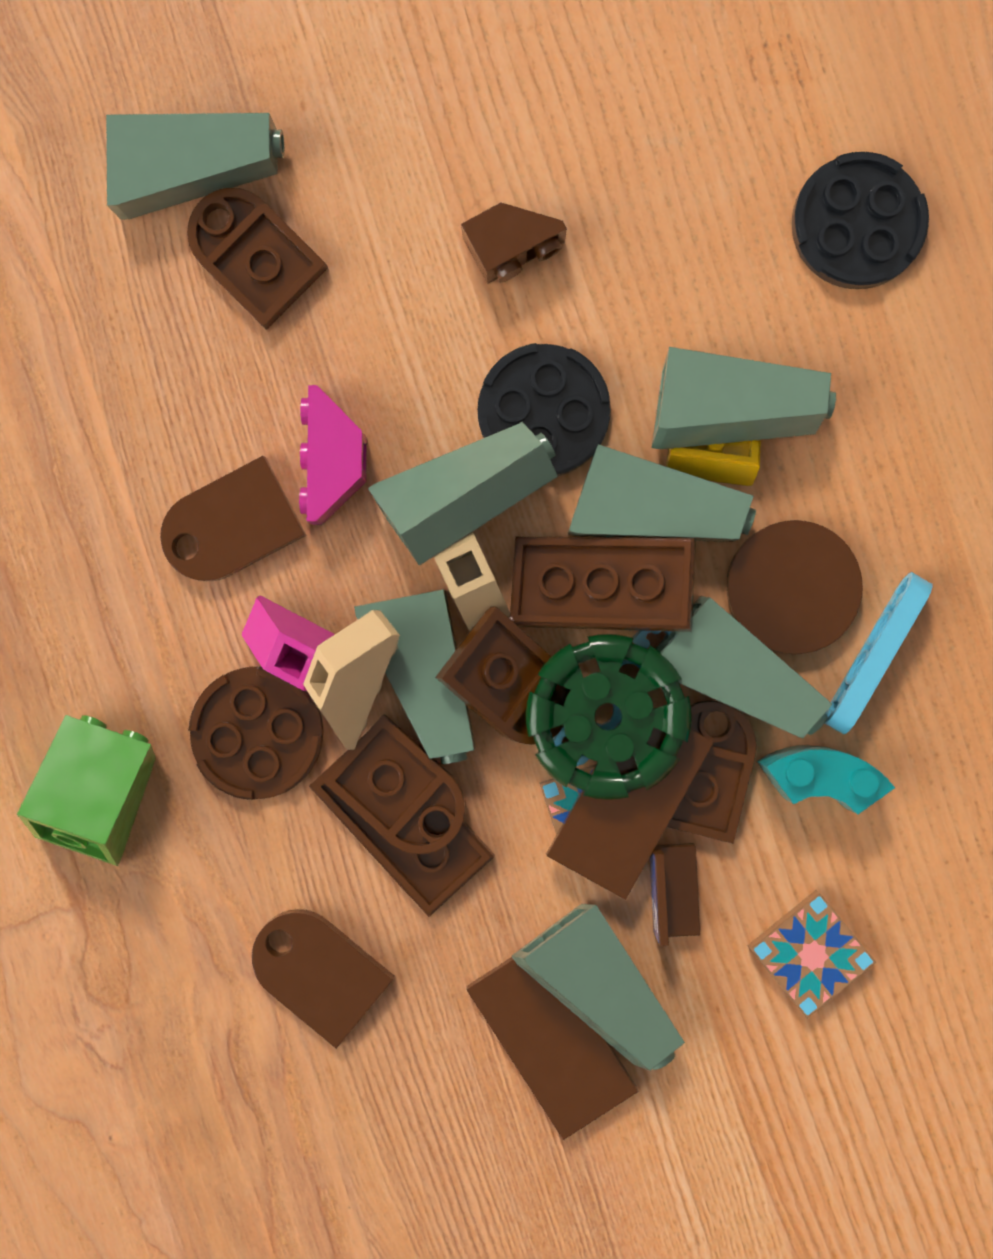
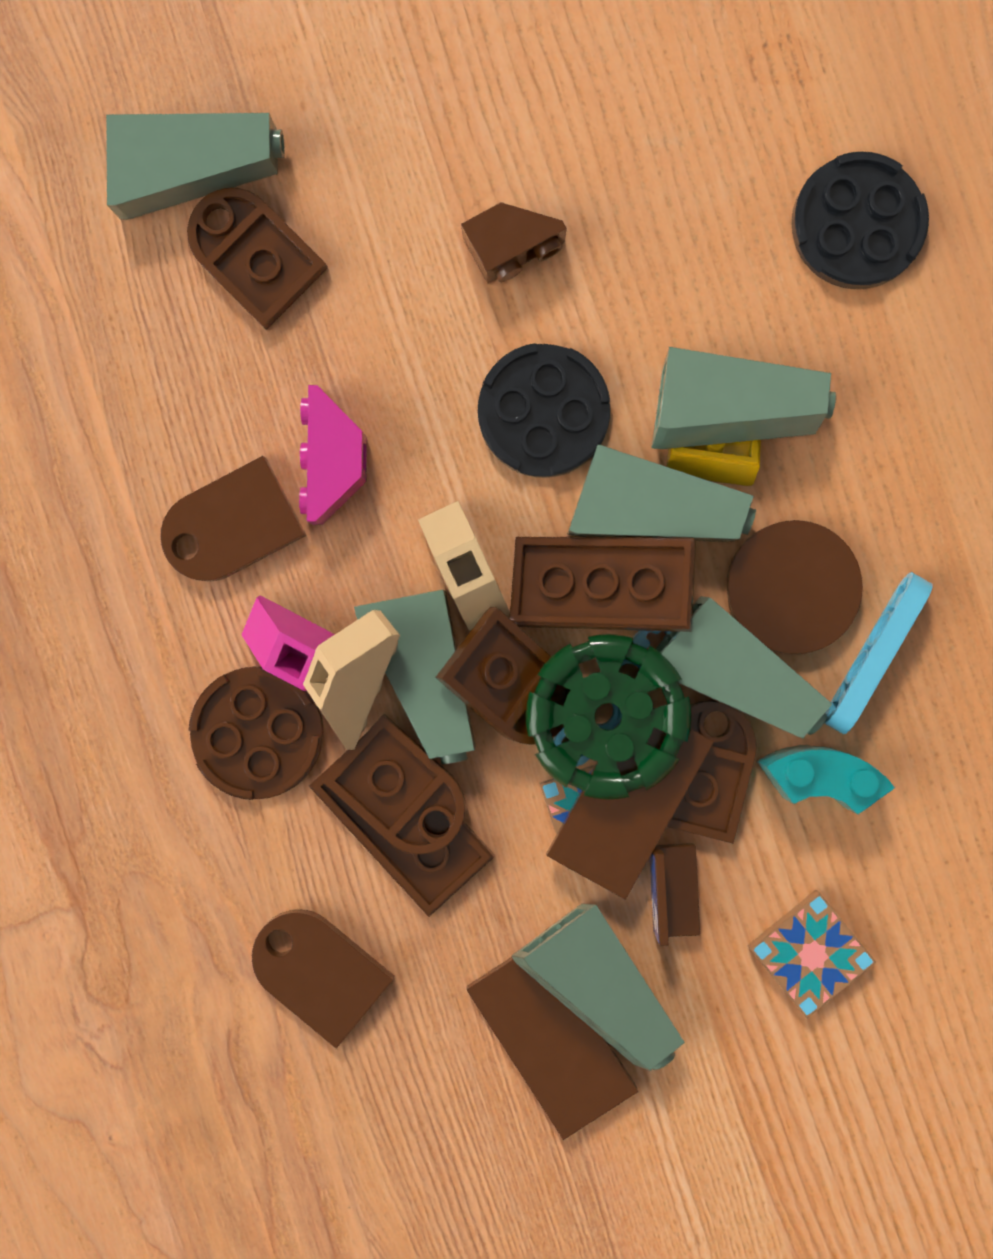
(89, 788): bright green slope -> none
(463, 489): sand green slope -> none

